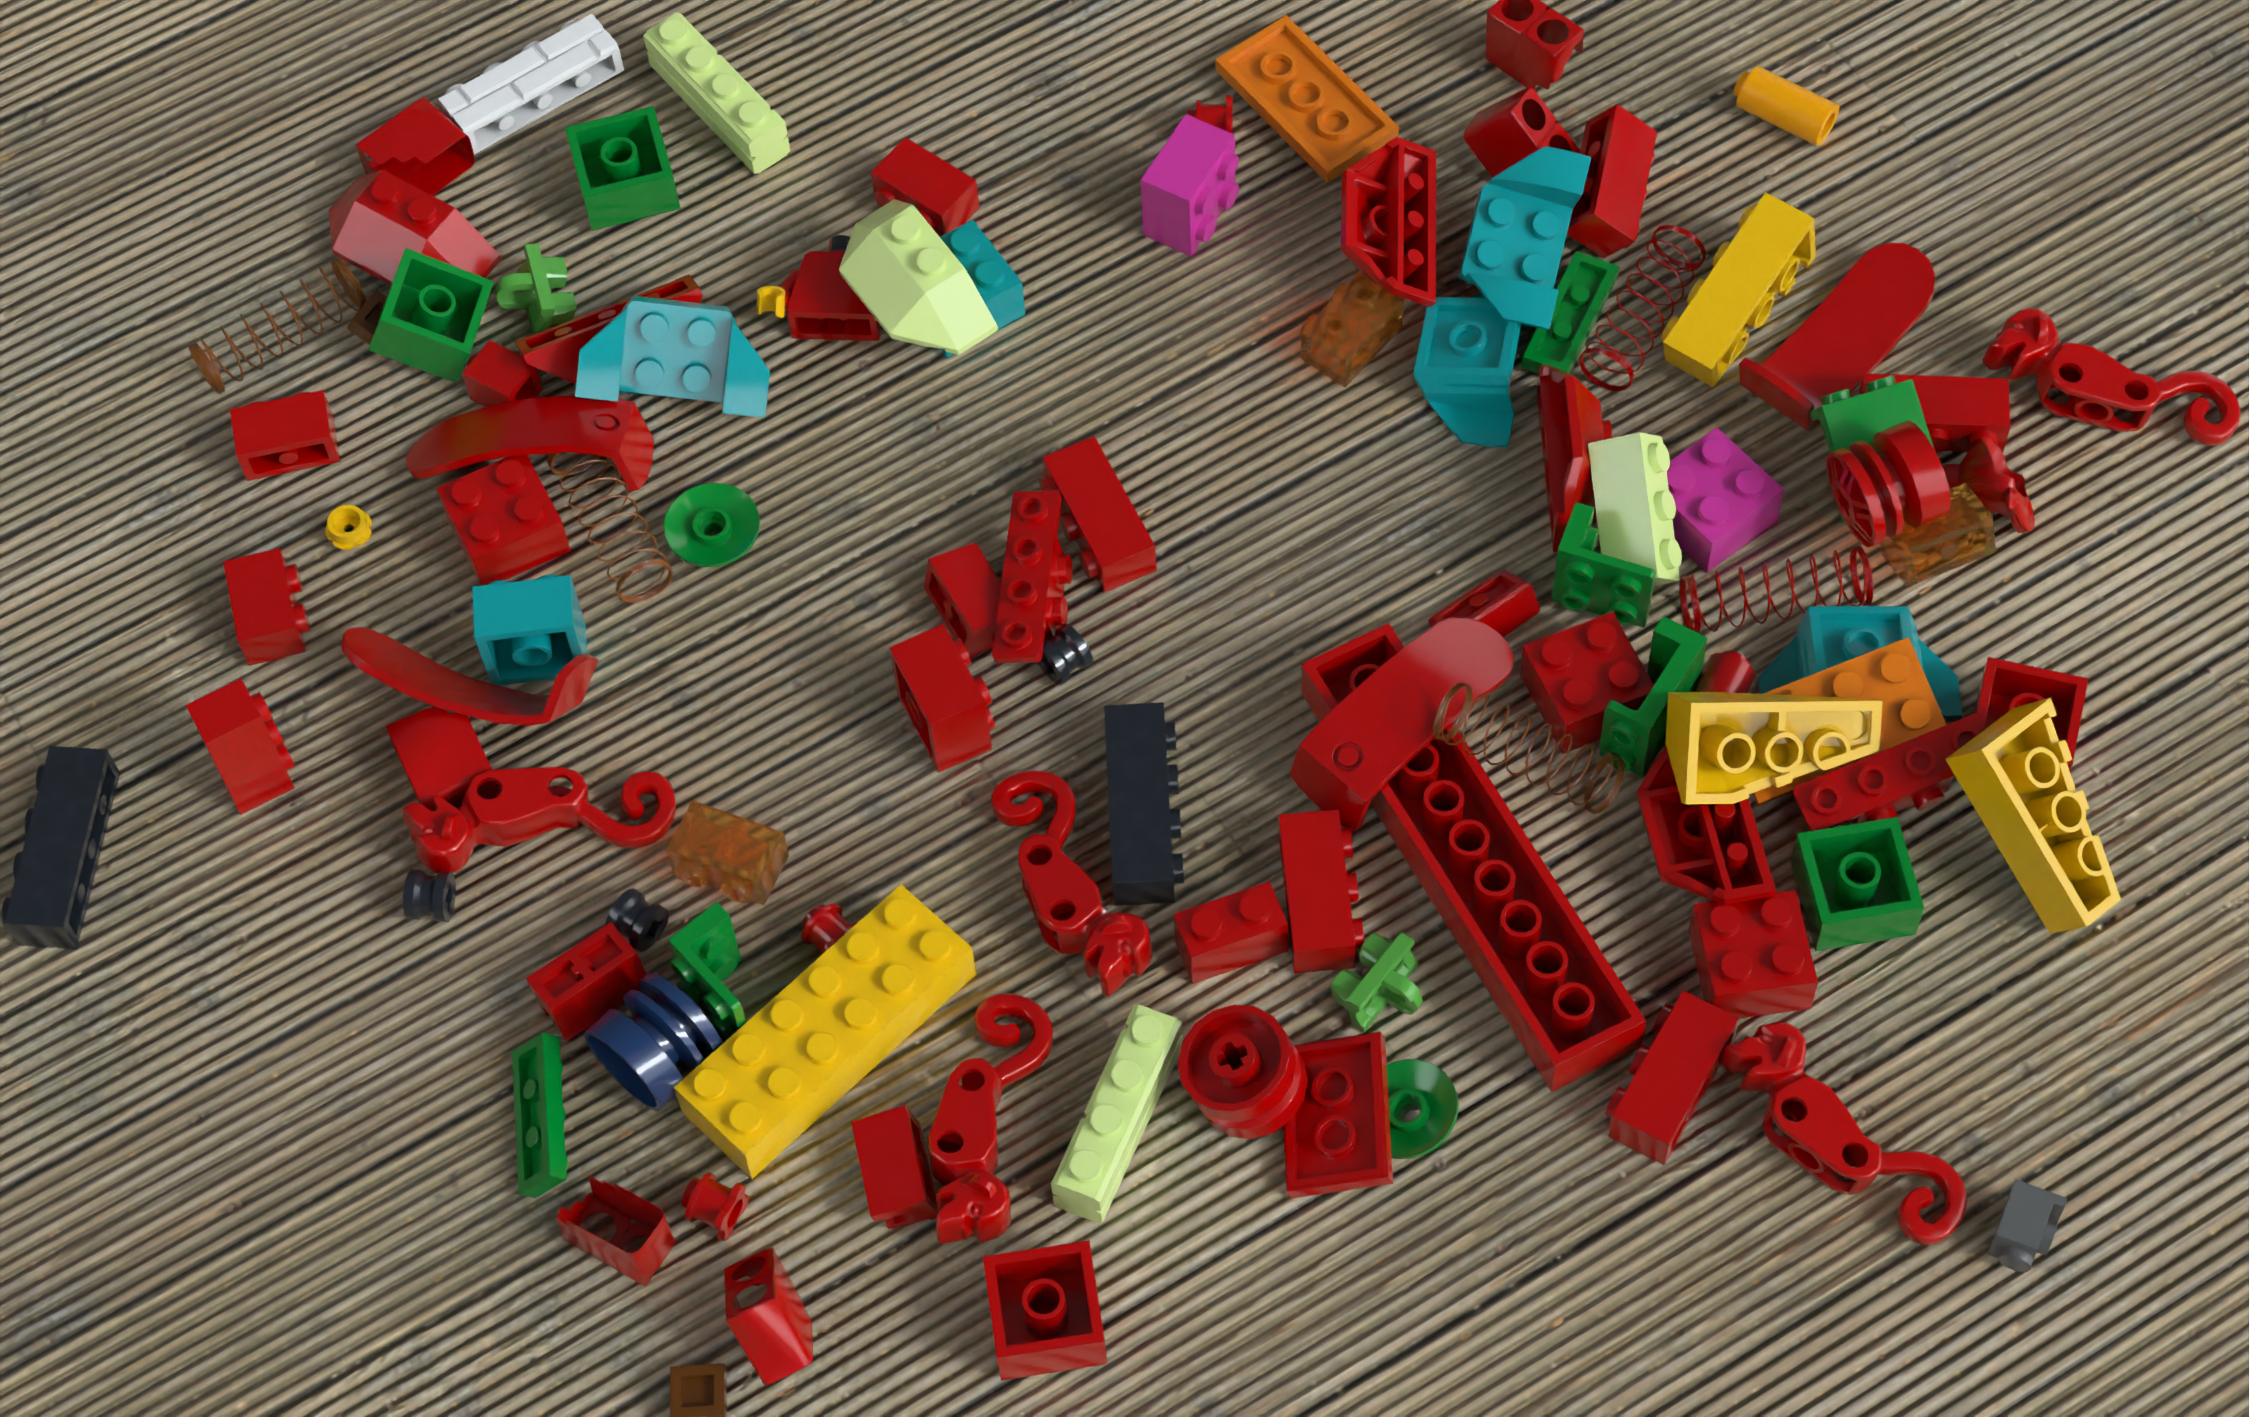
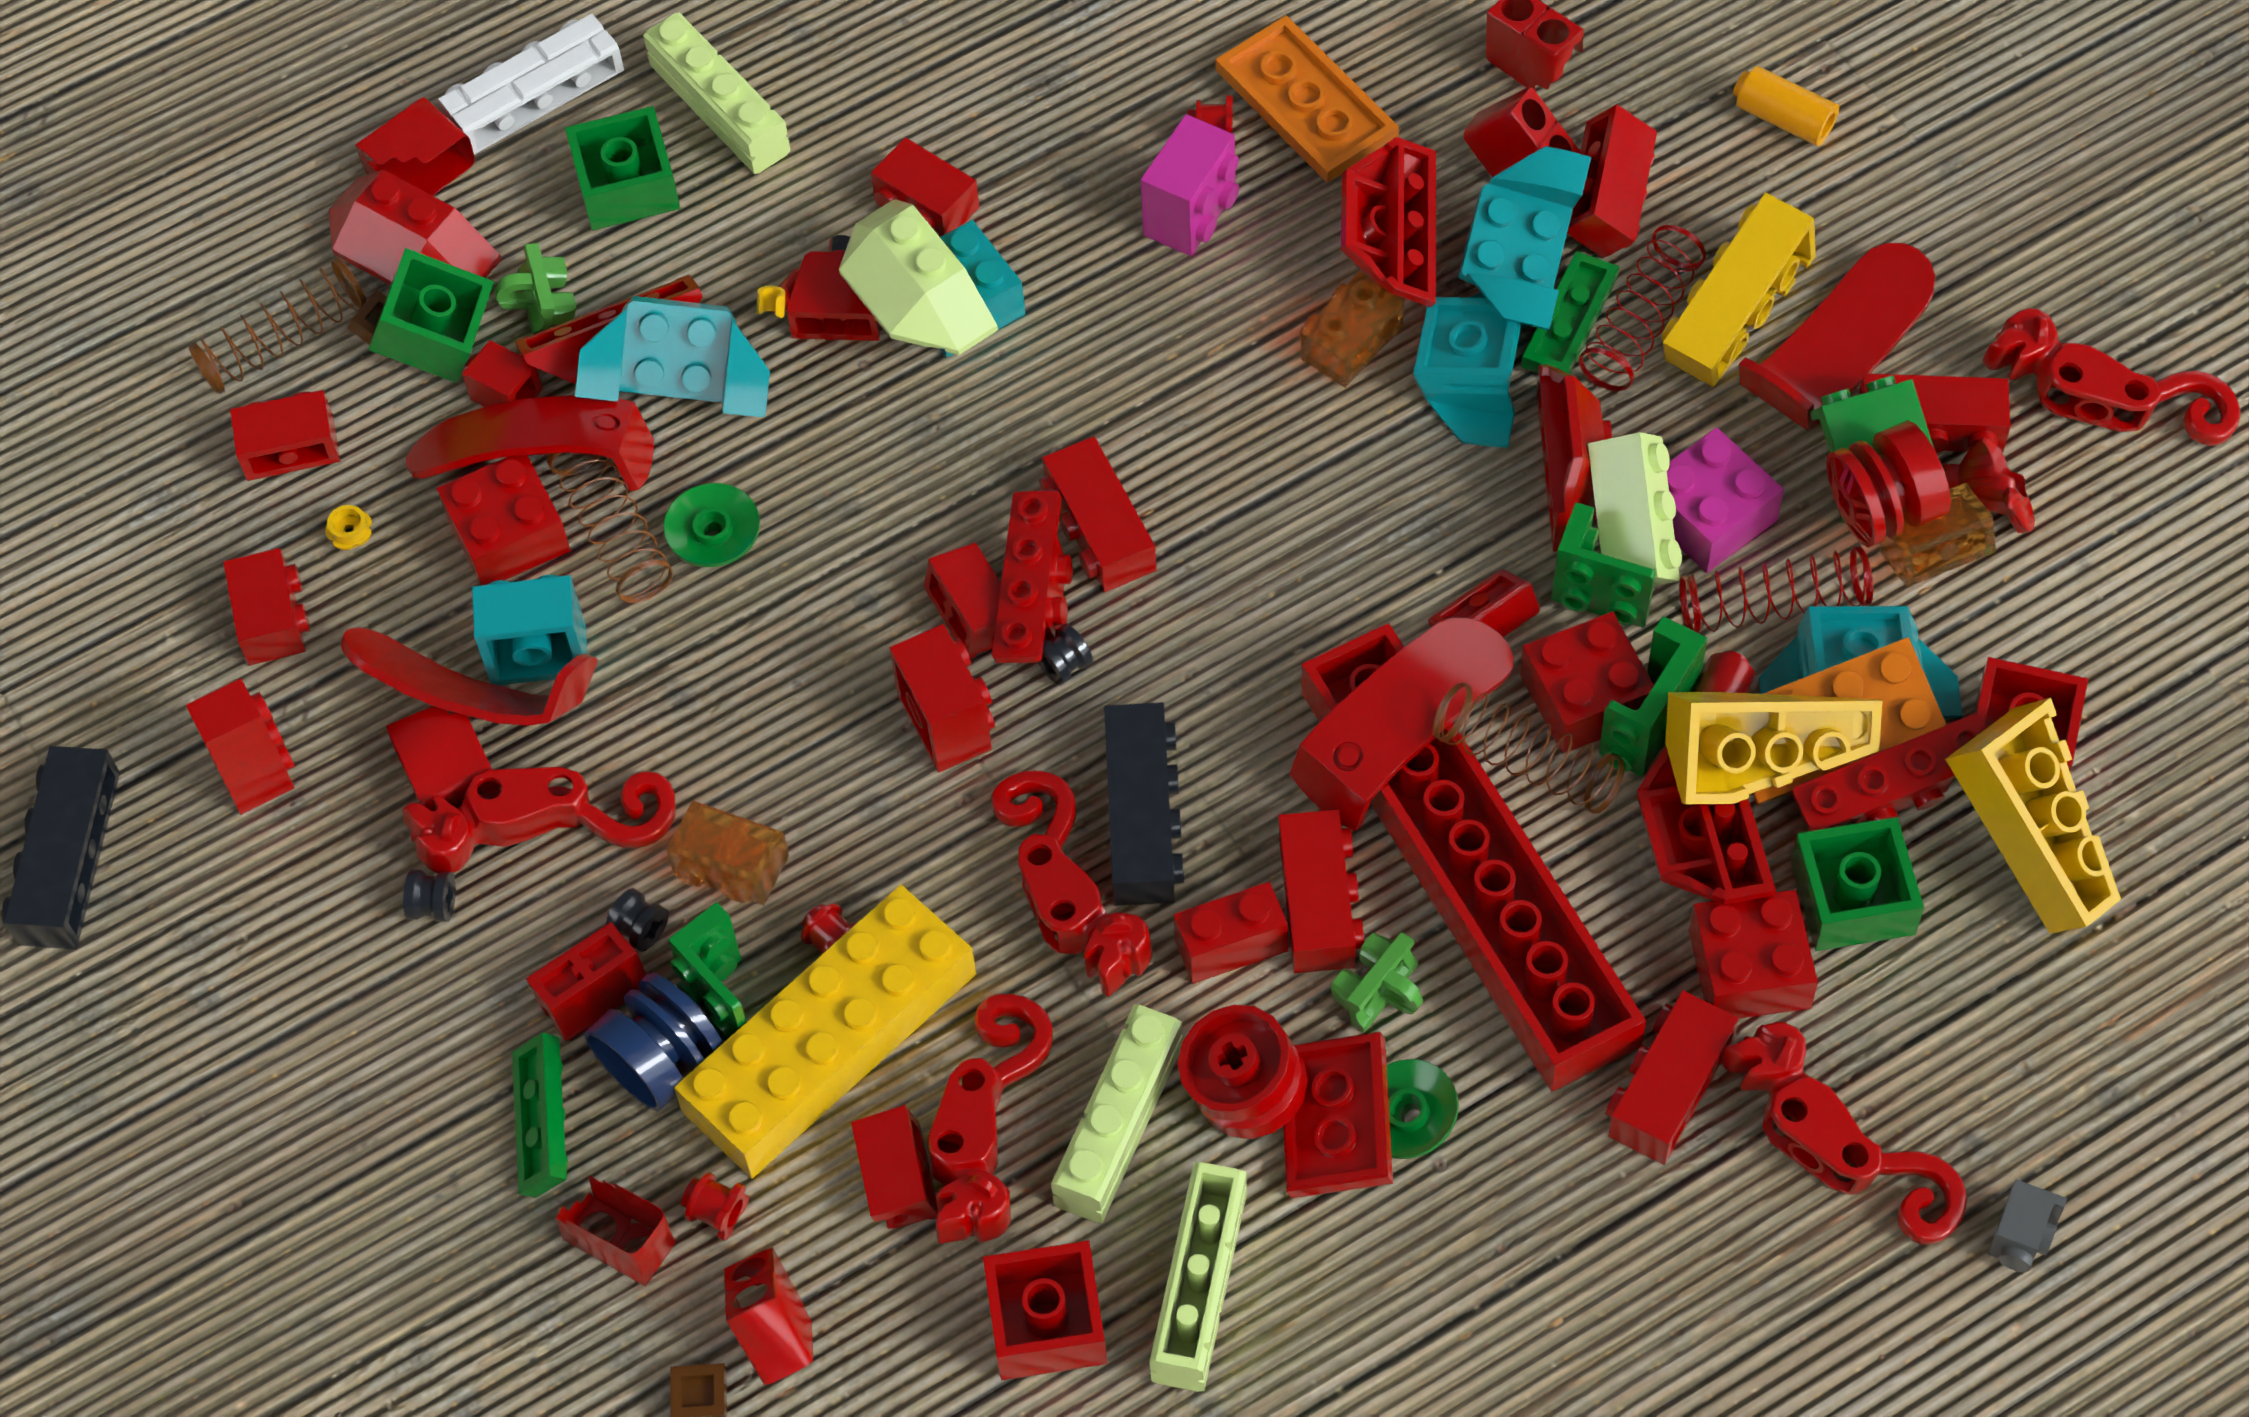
(1198, 1277): none -> yellowish green brick

